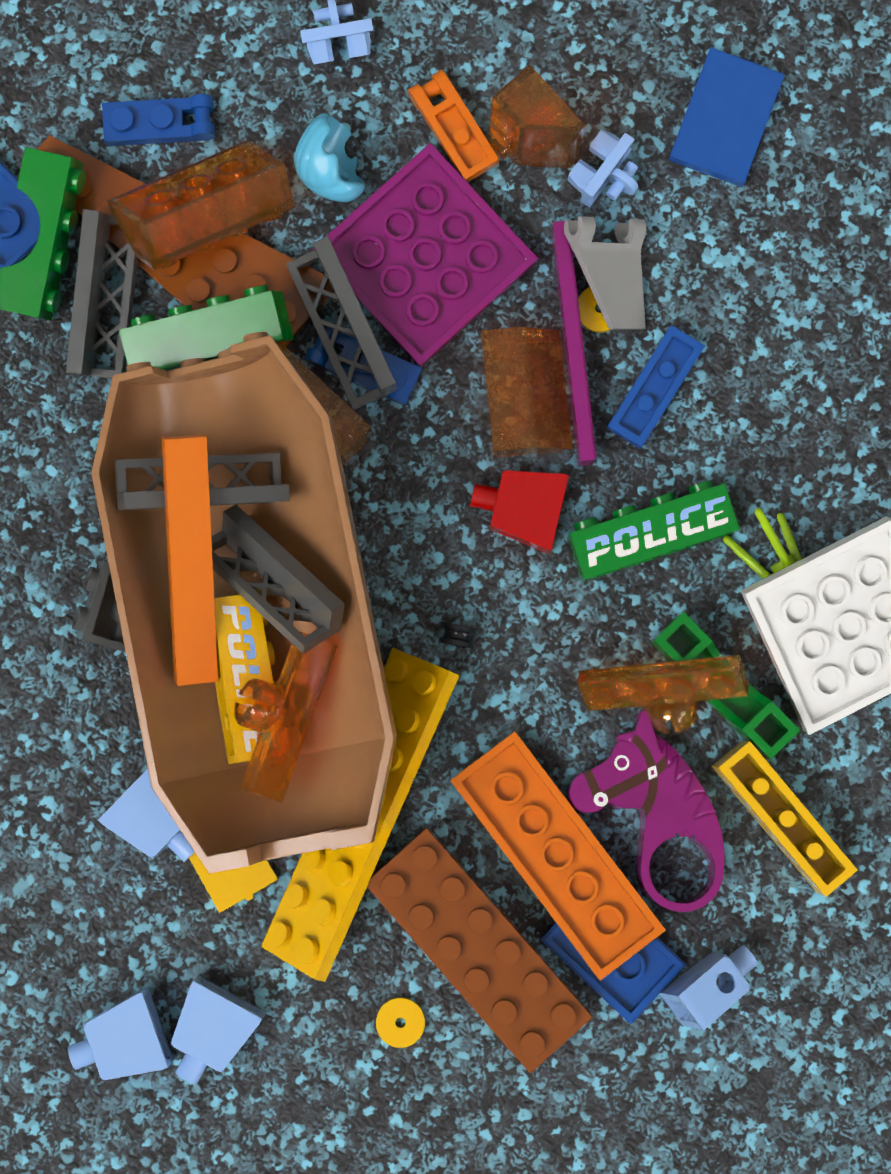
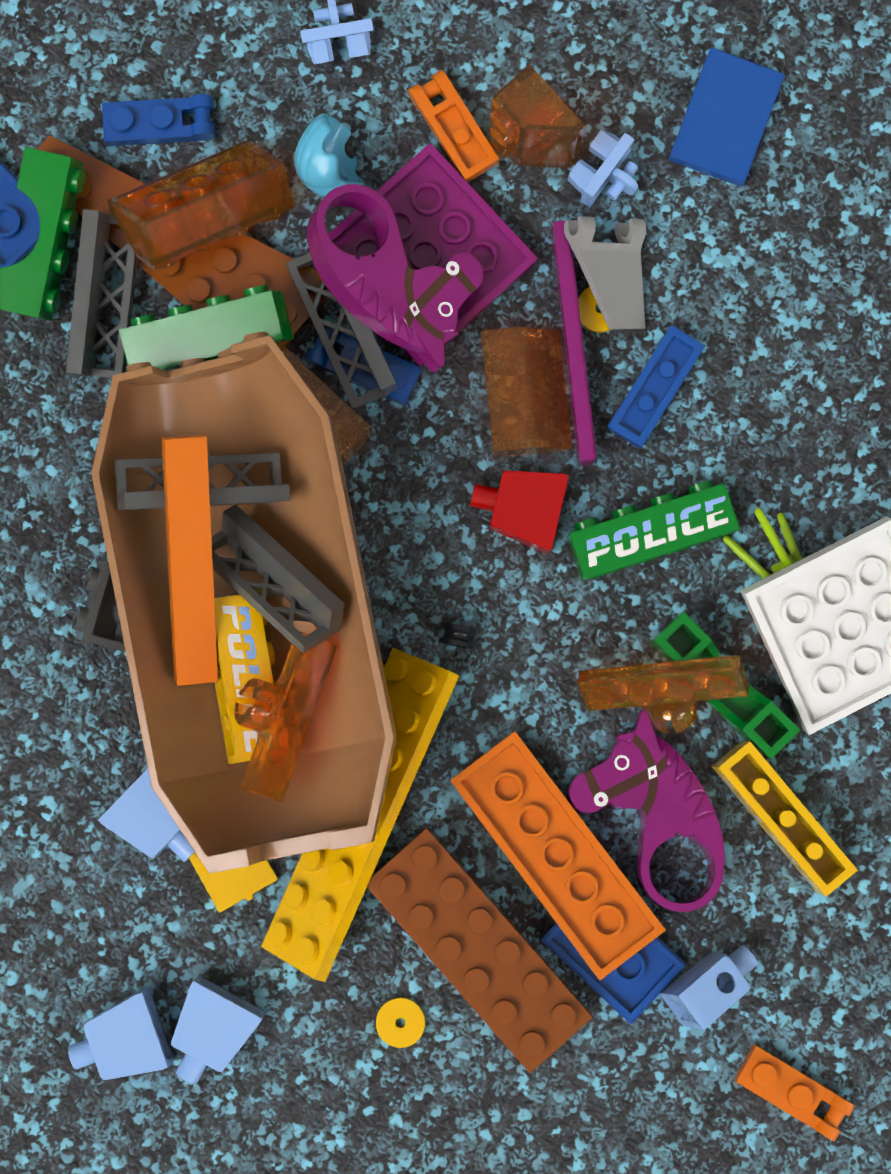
(381, 290): none -> magenta animal
(792, 1091): none -> orange plate

